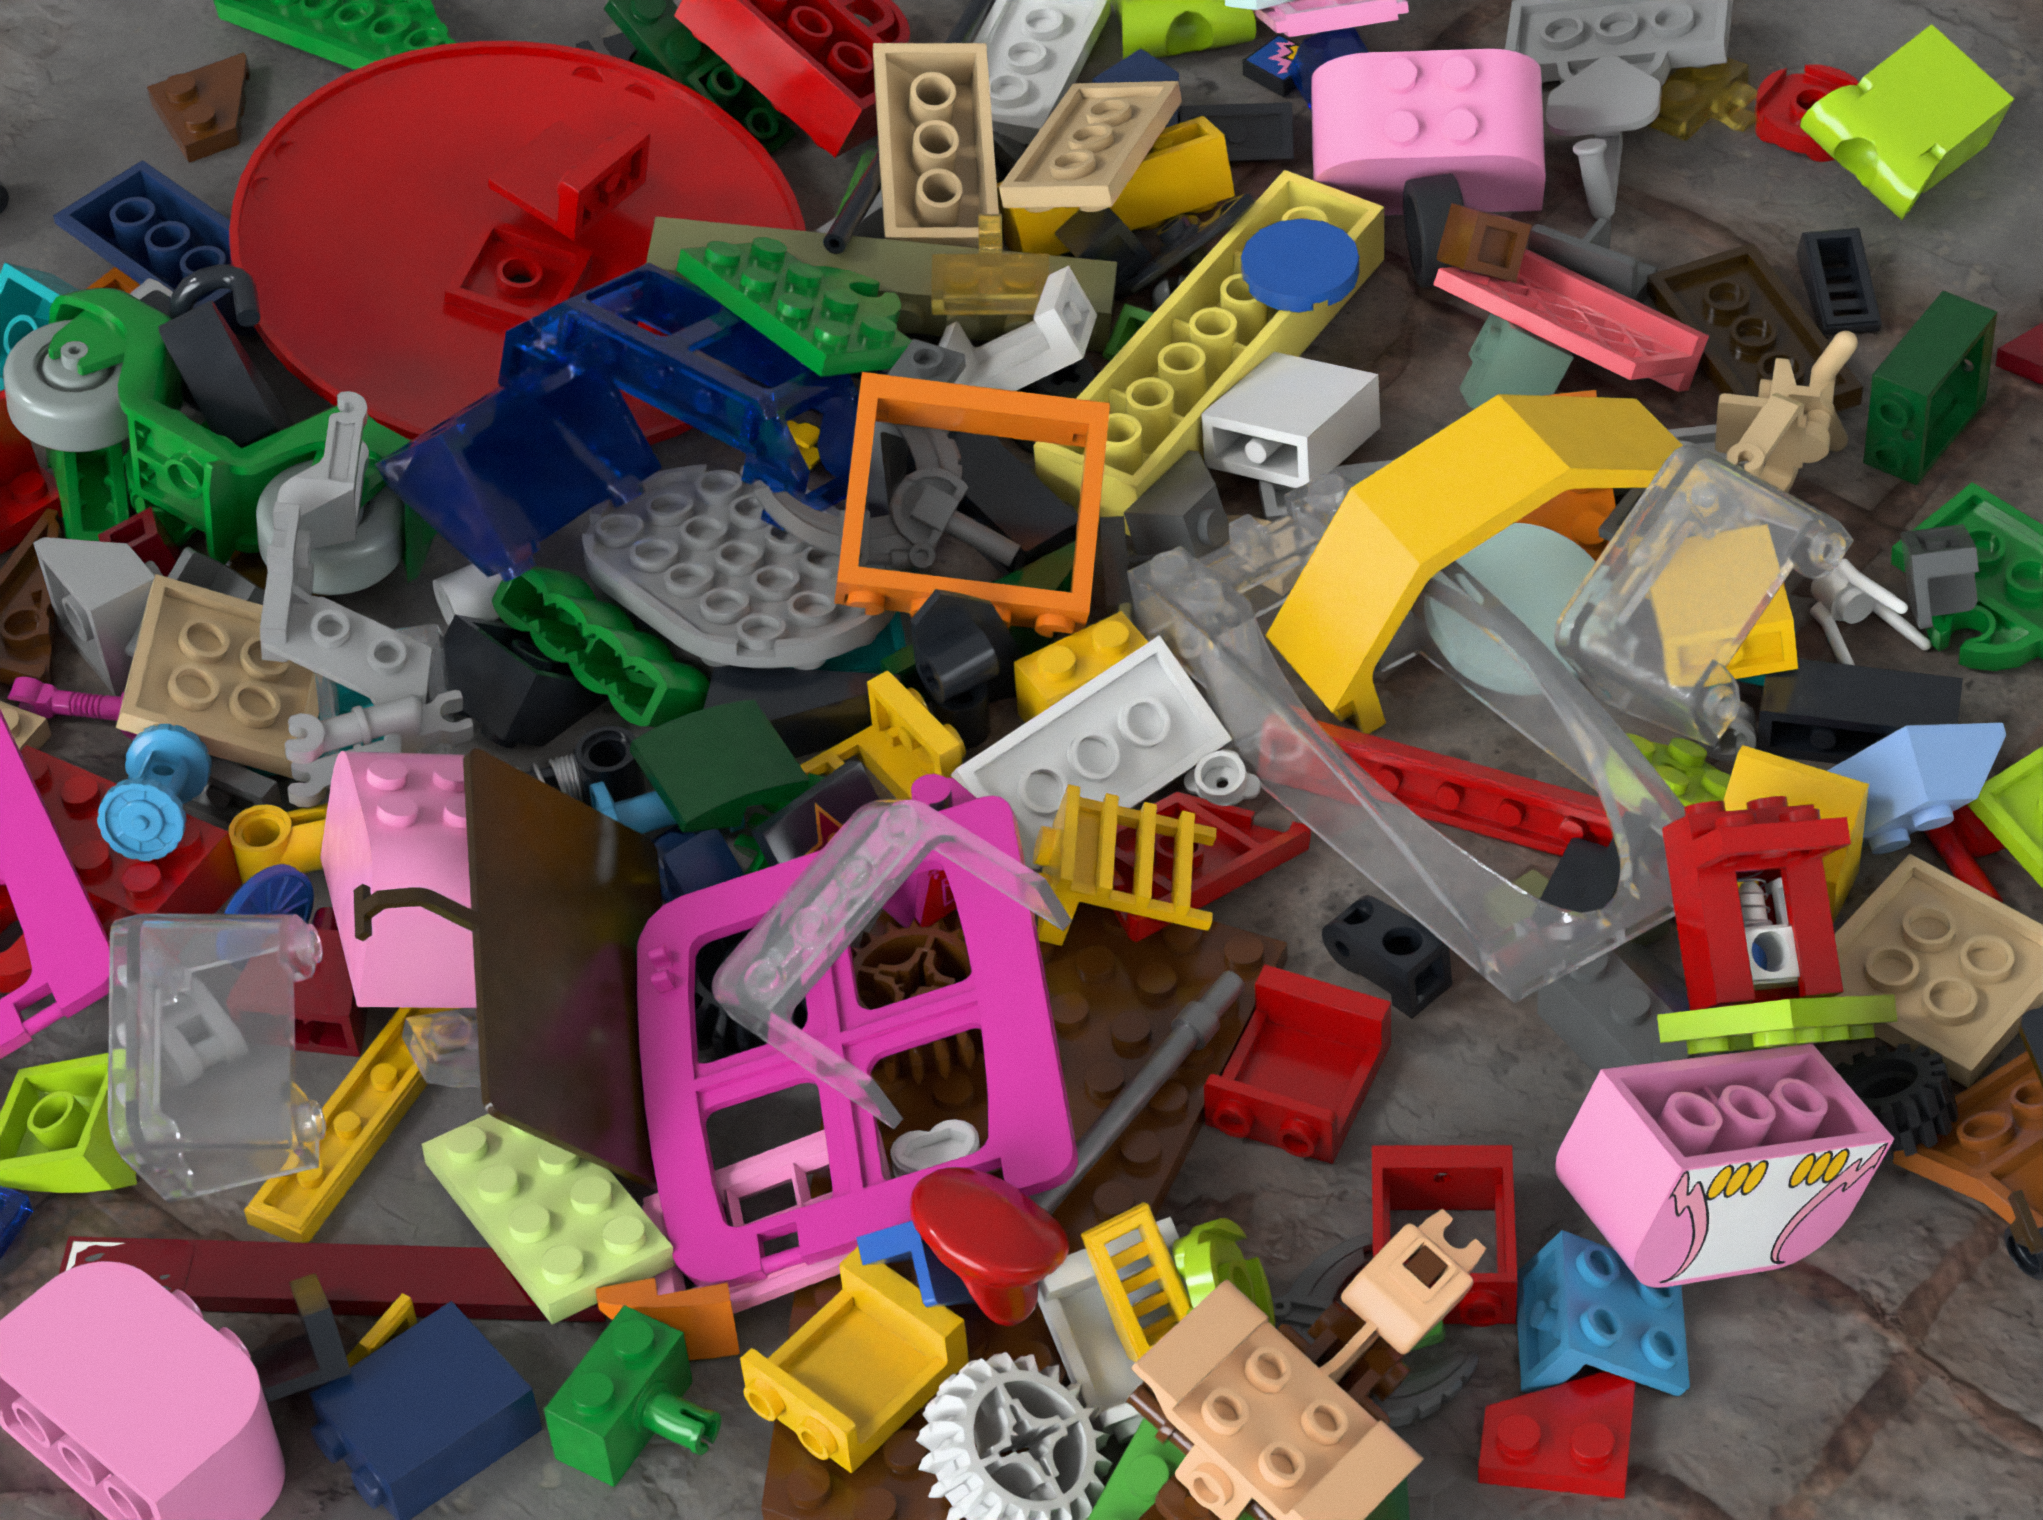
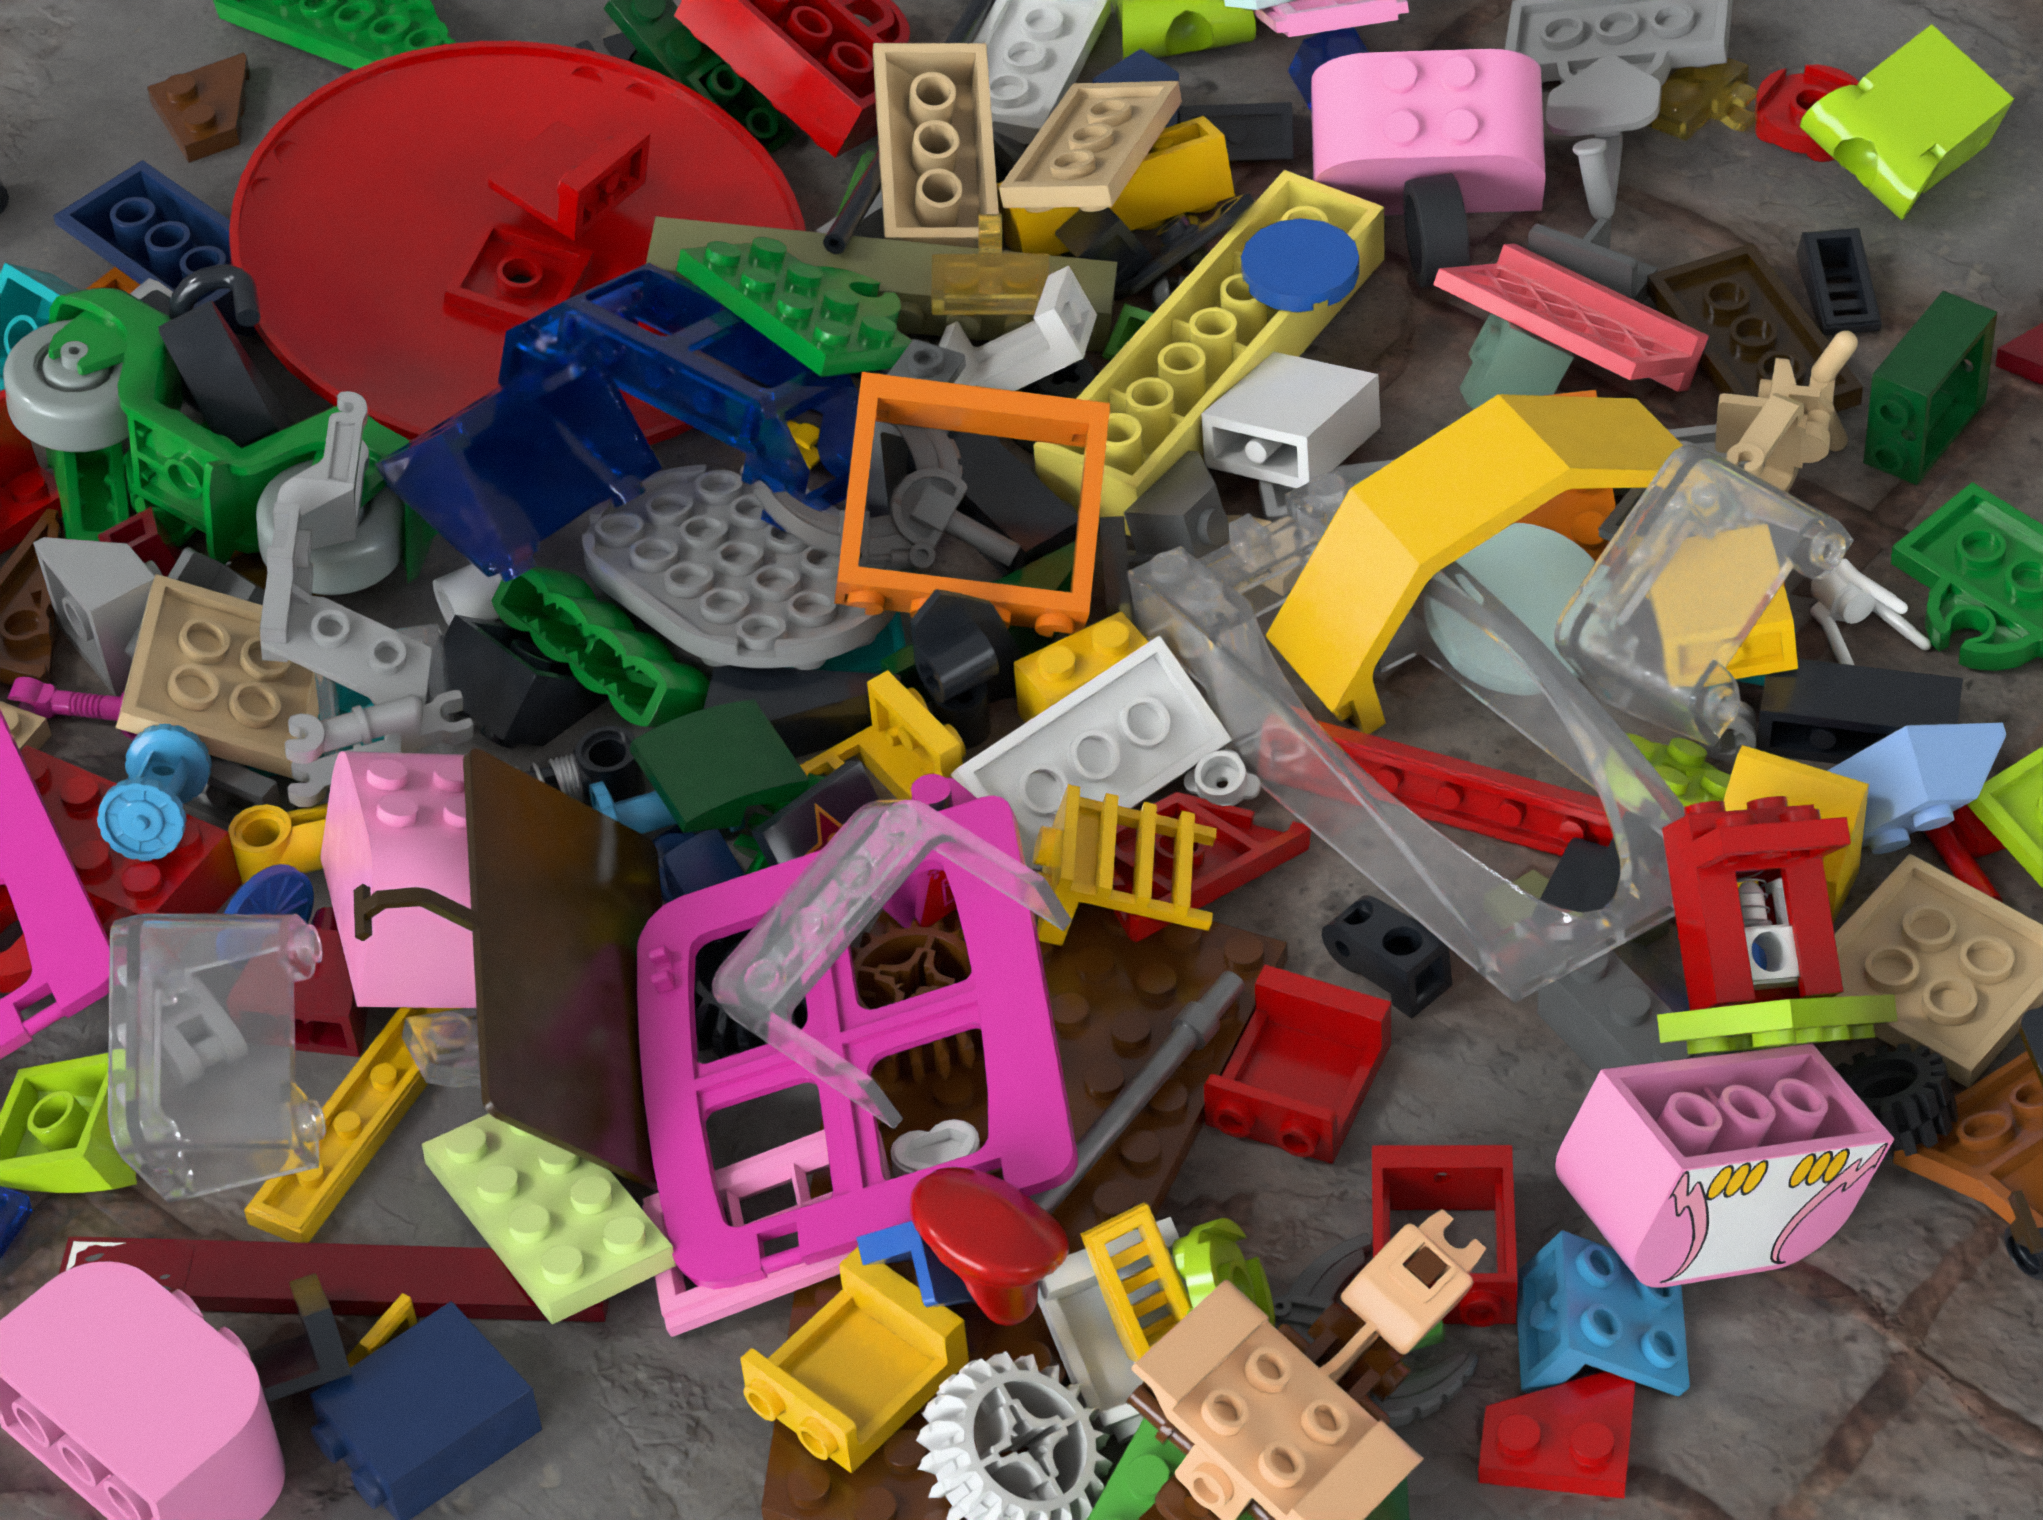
(625, 1395): green brick -> none
(700, 1313): orange slope -> none
(1270, 65): tile -> none
(1483, 242): reddish brown panel -> none
(1939, 571): dark grey panel -> none

